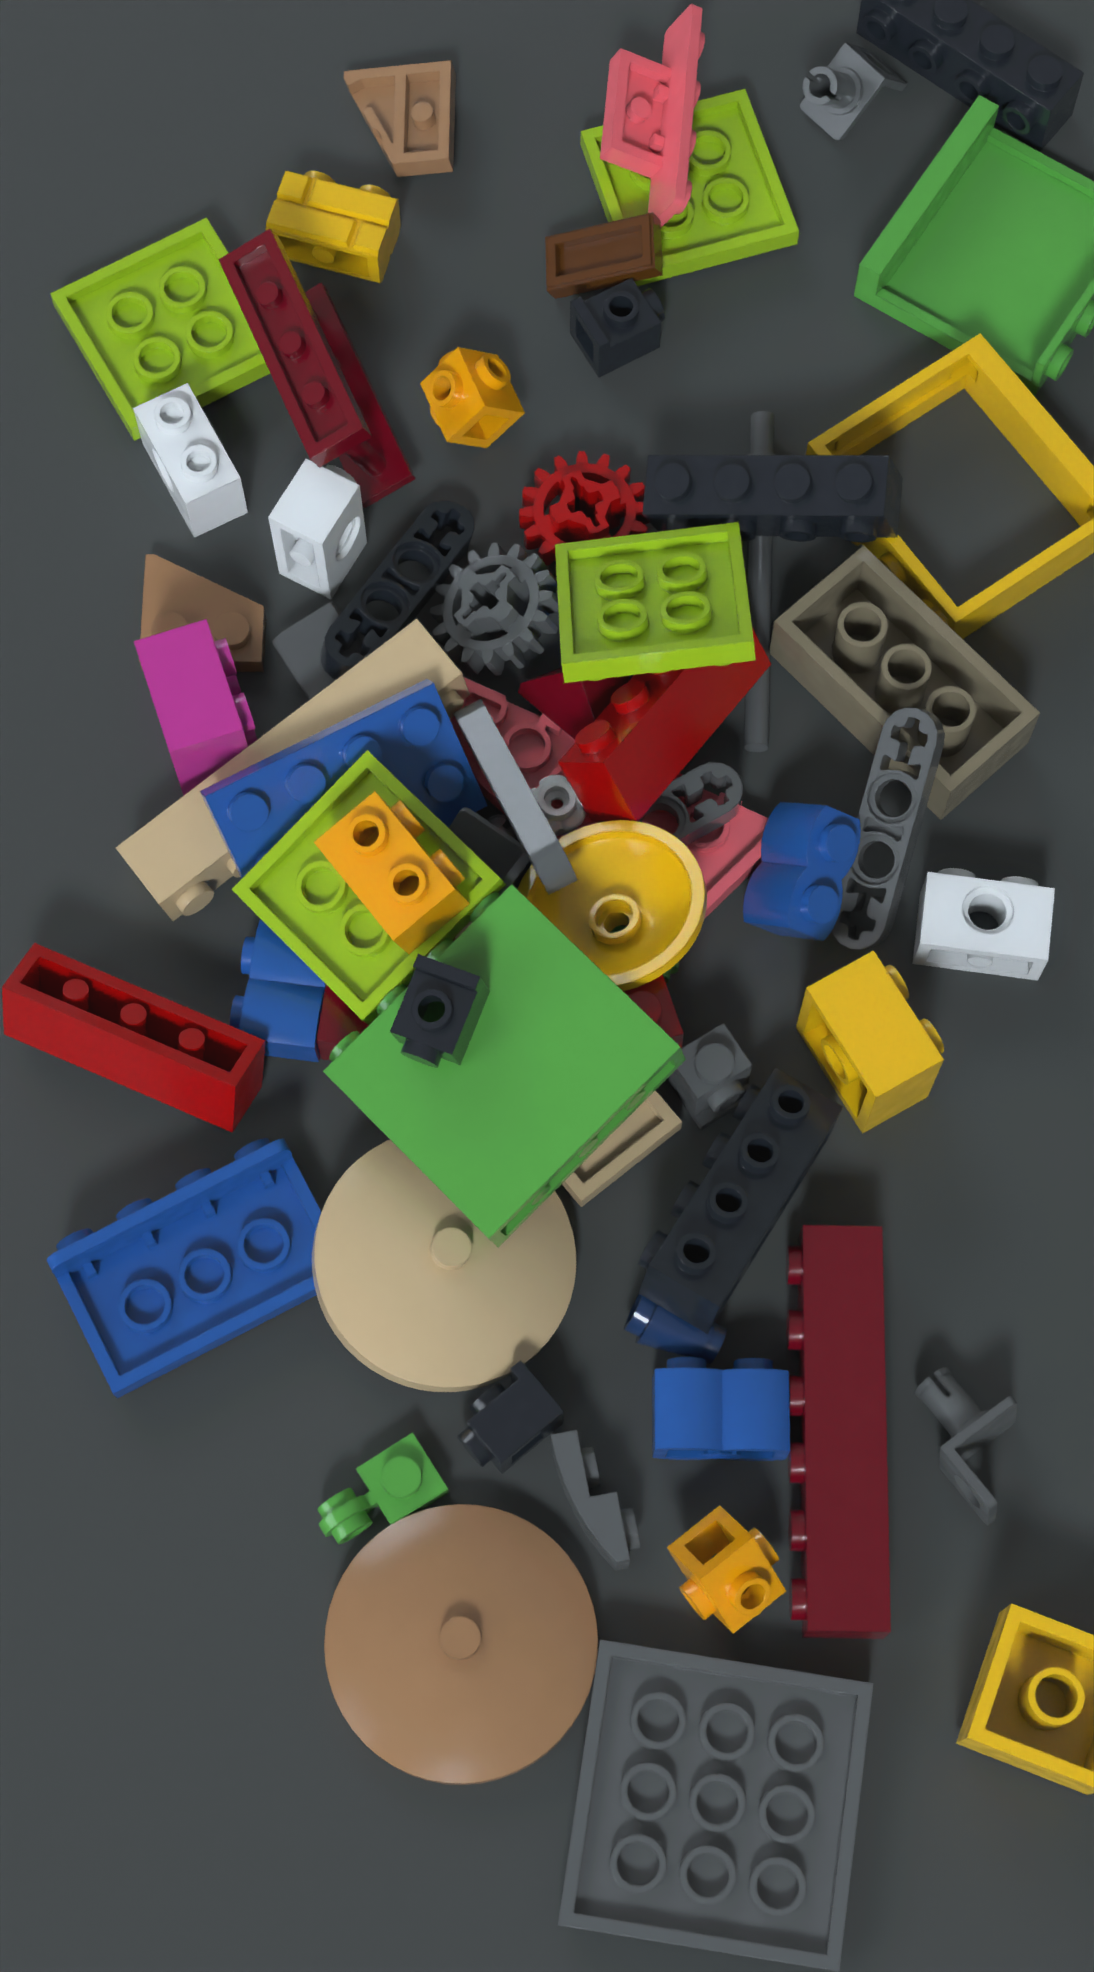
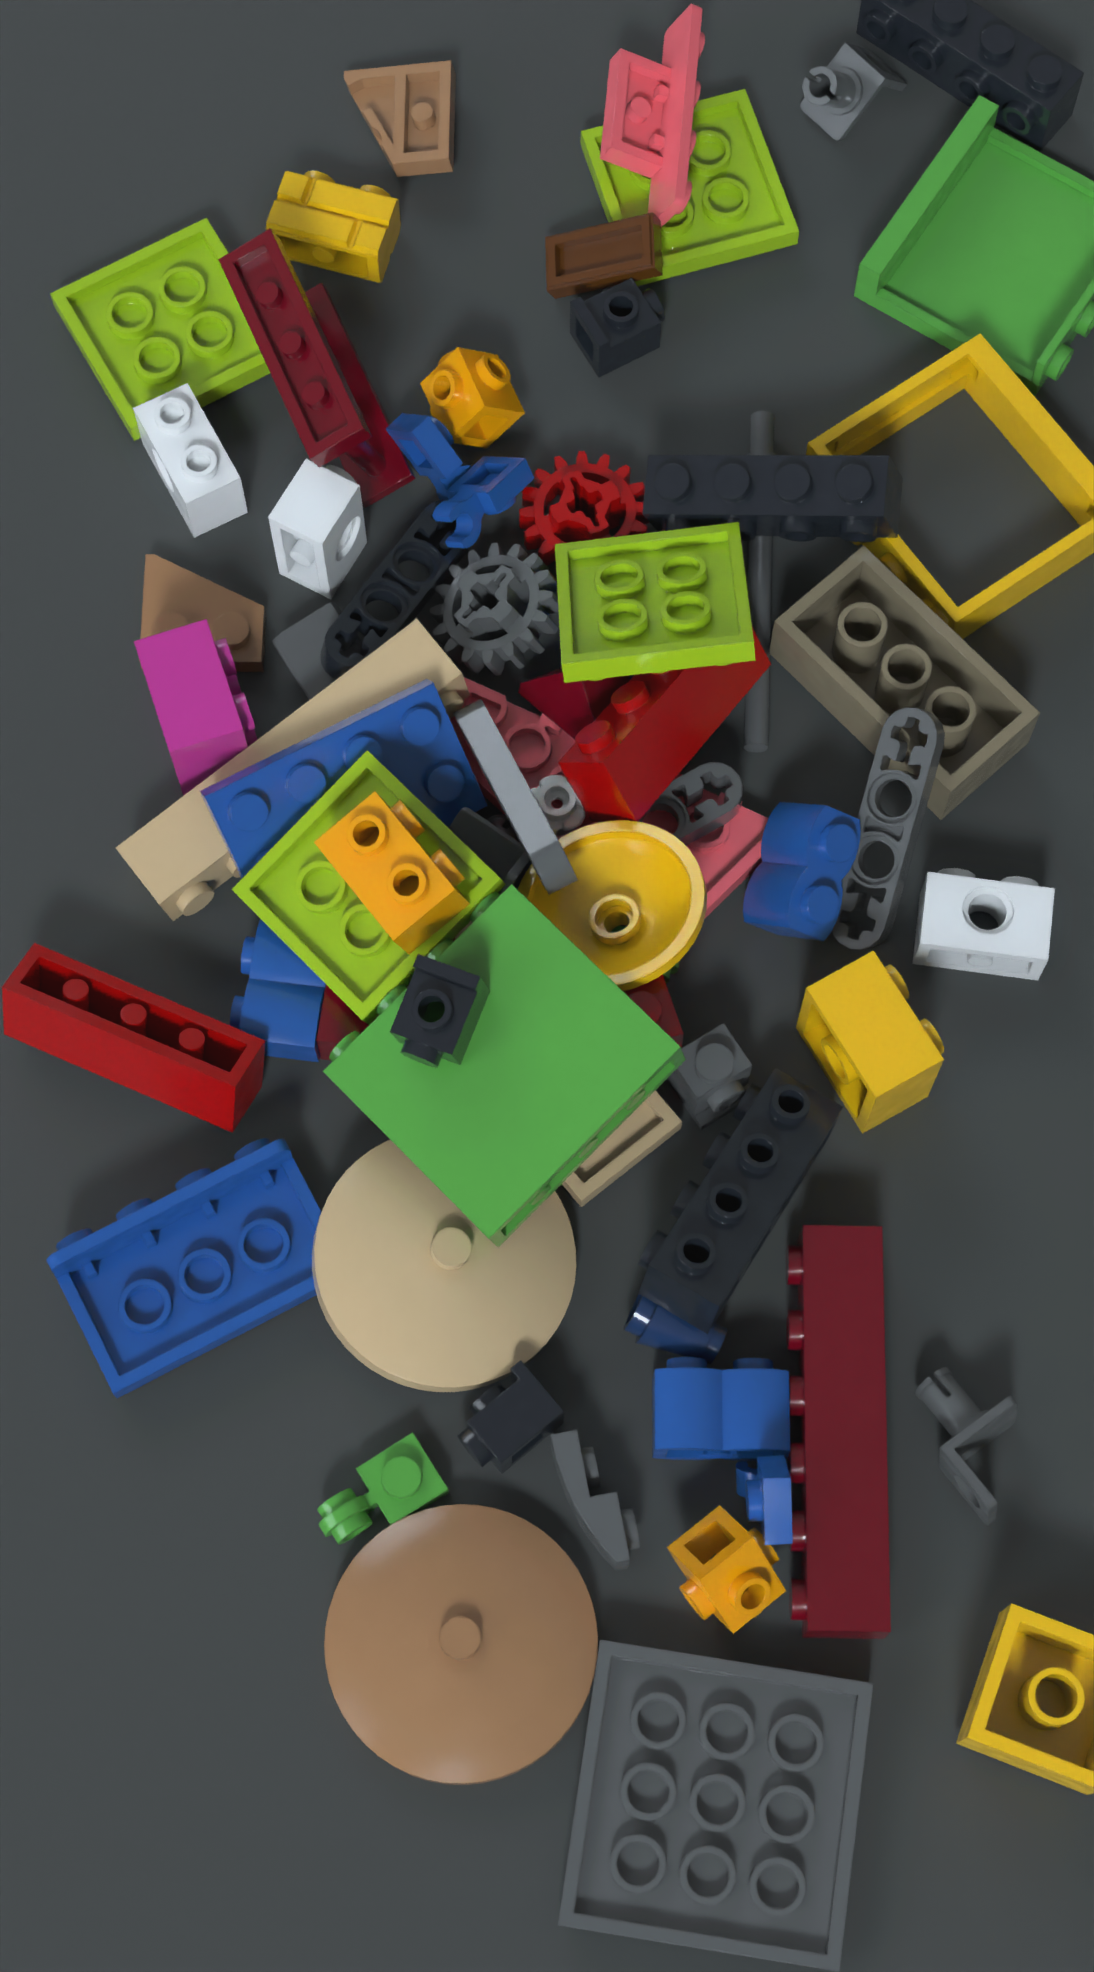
(428, 449): none -> blue plate
(484, 489): none -> blue plate
(767, 1497): none -> blue plate

